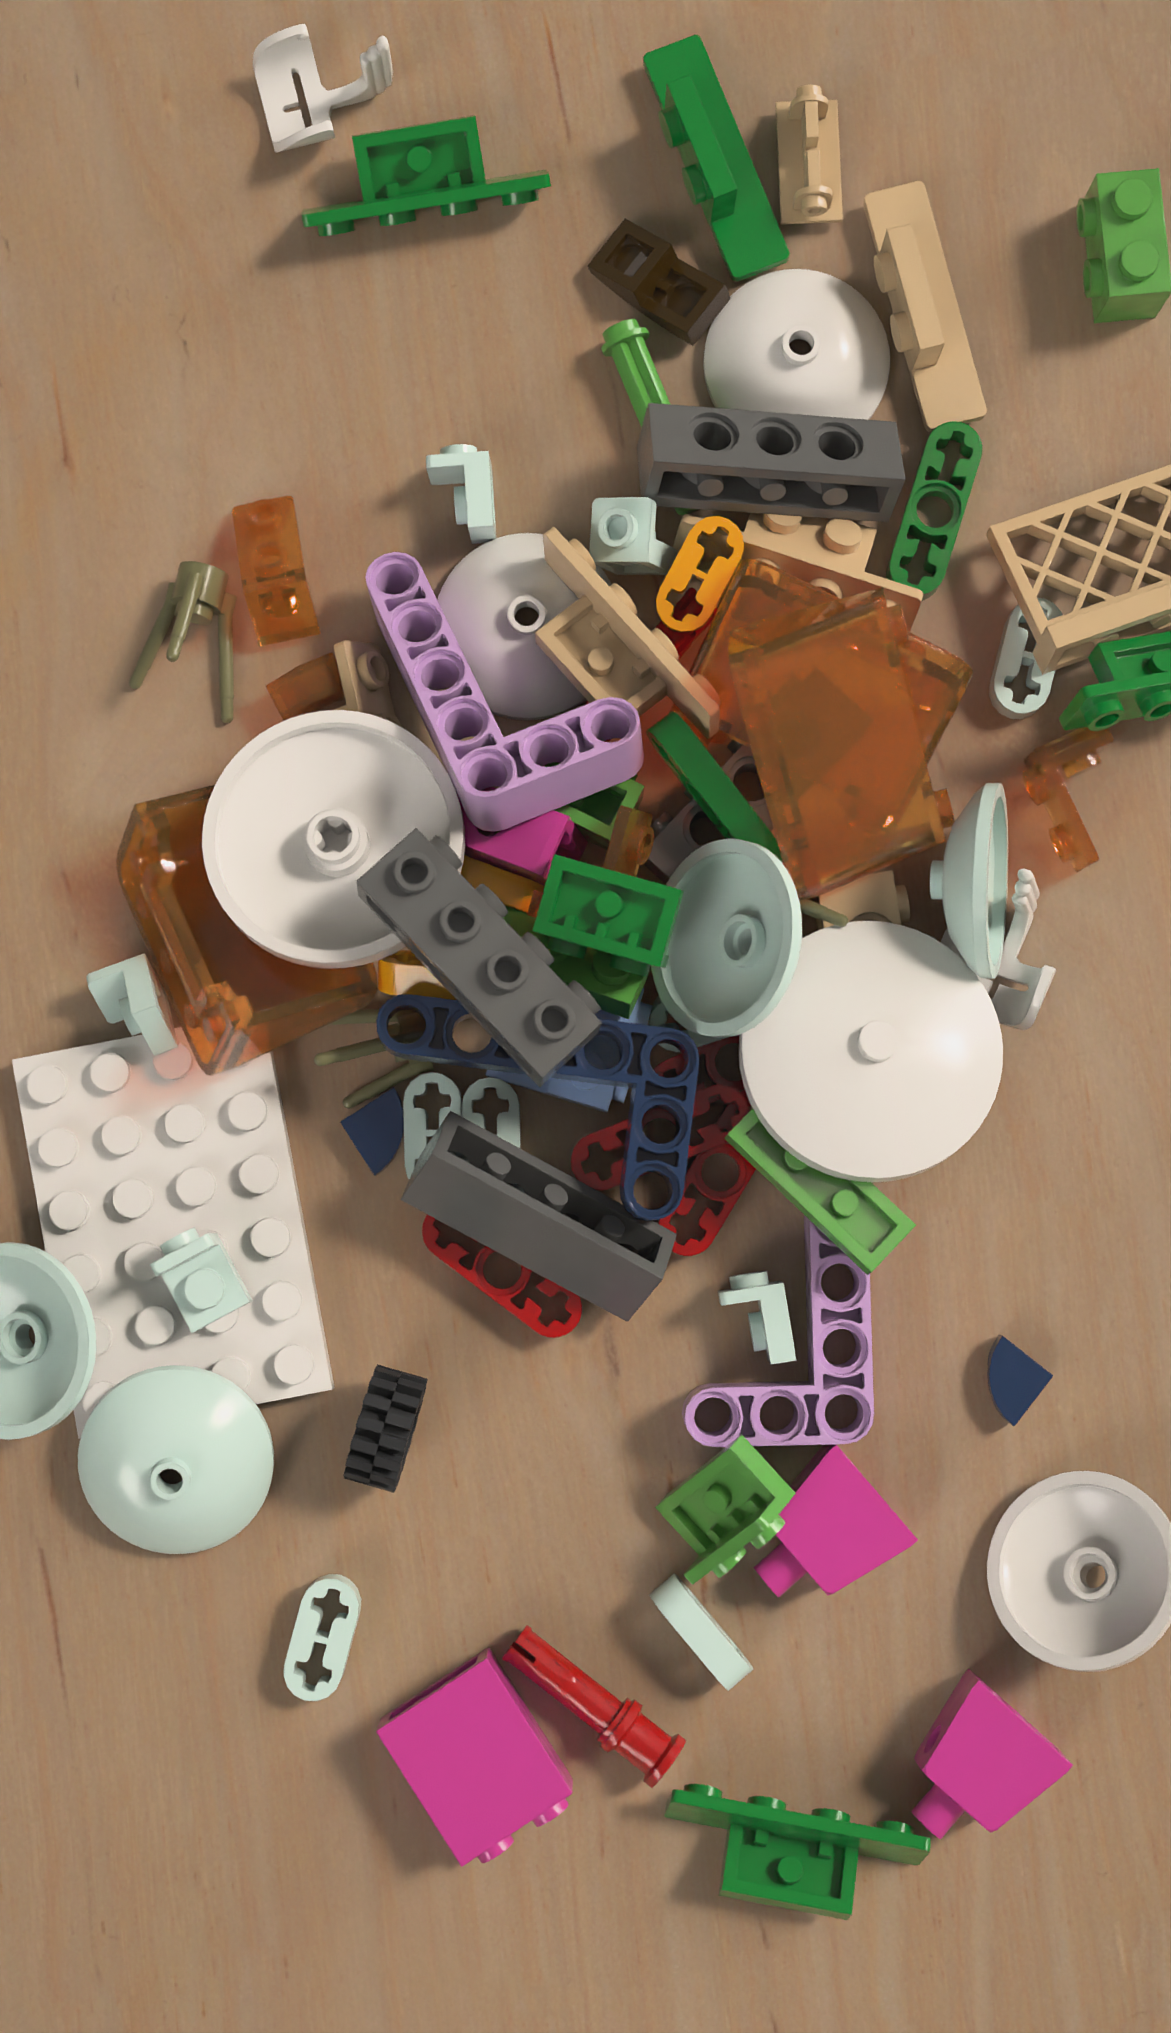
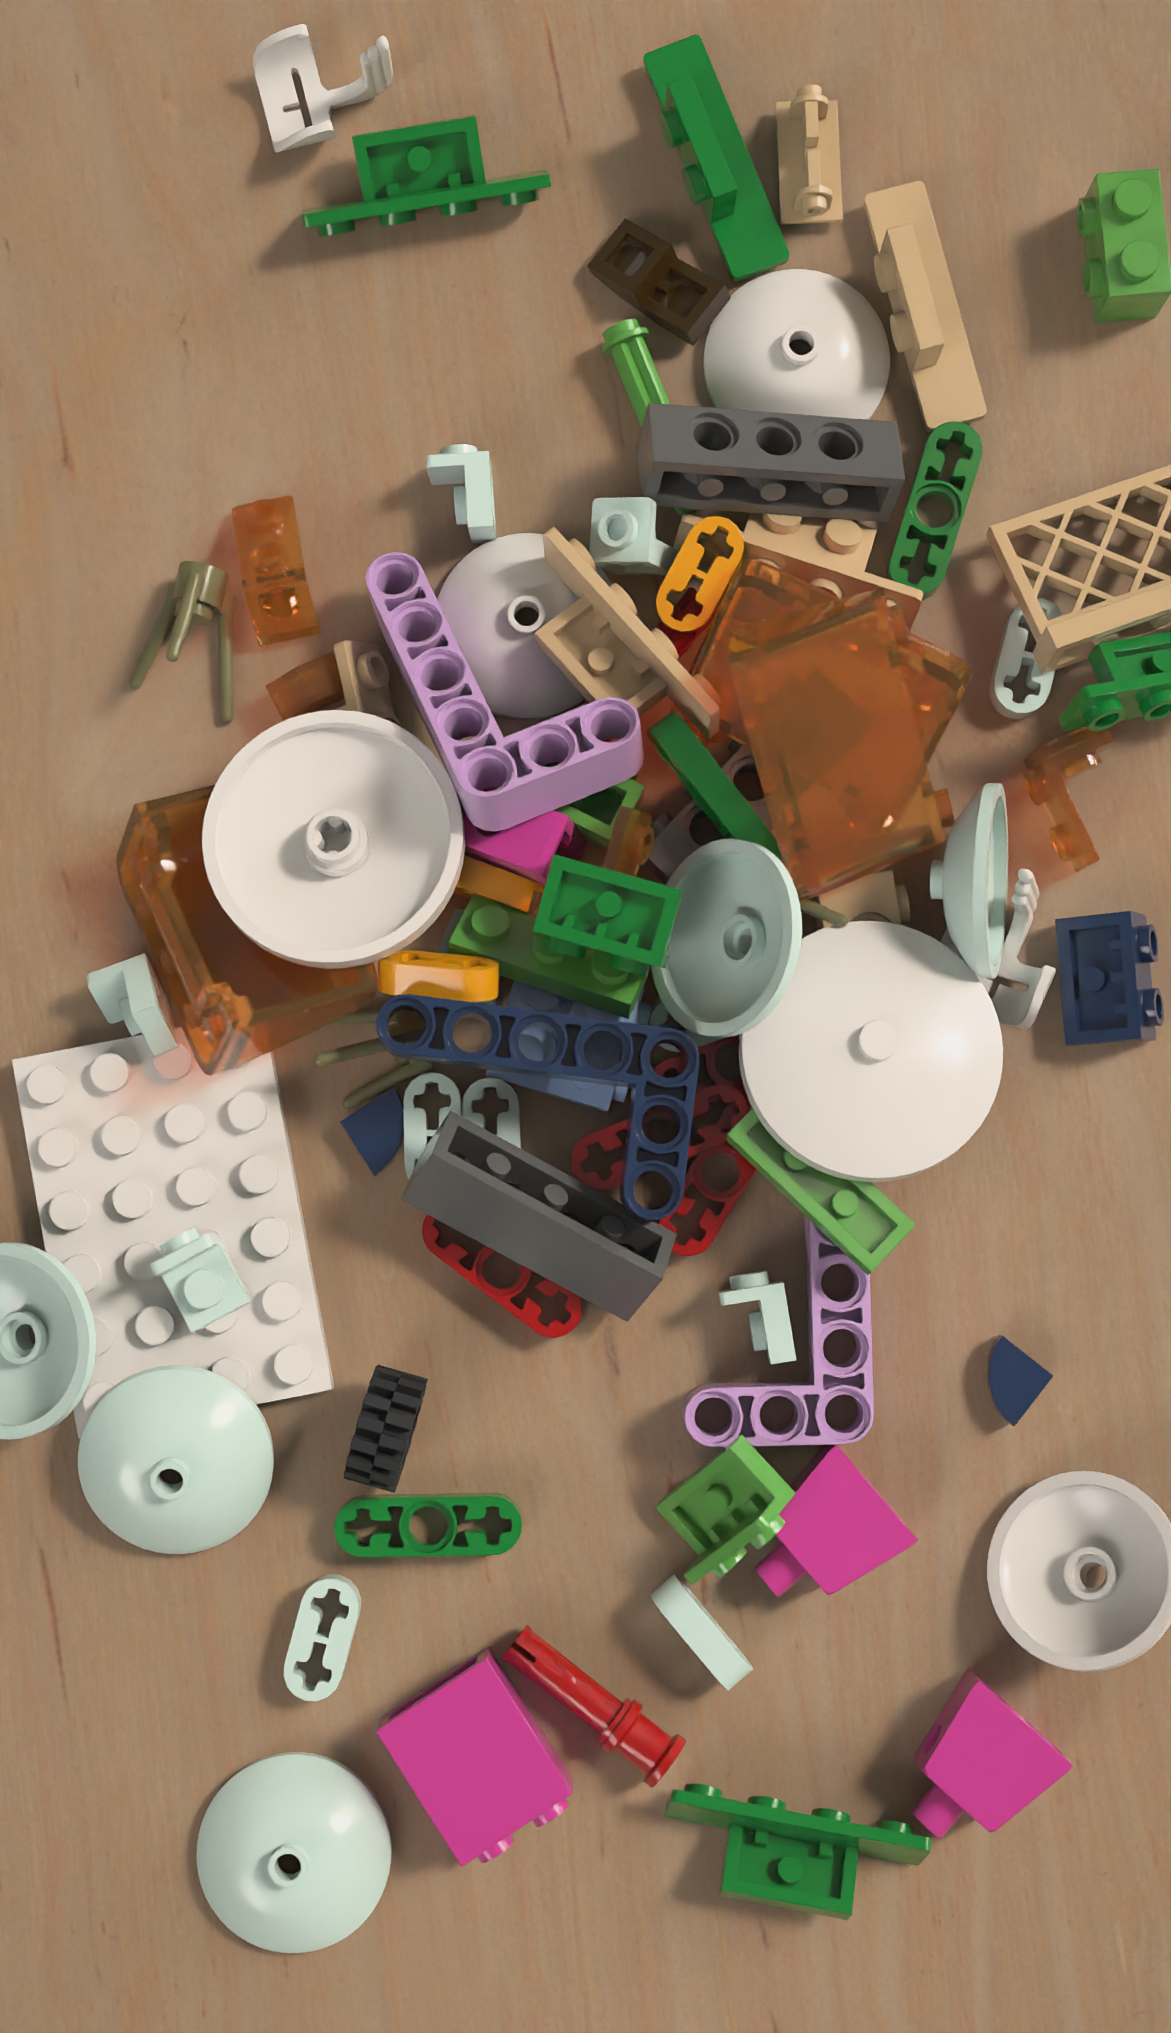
(302, 1809): none -> light aqua dish
(380, 1510): none -> green beam
(479, 956): dark grey brick -> none
(1108, 978): none -> dark blue bracket

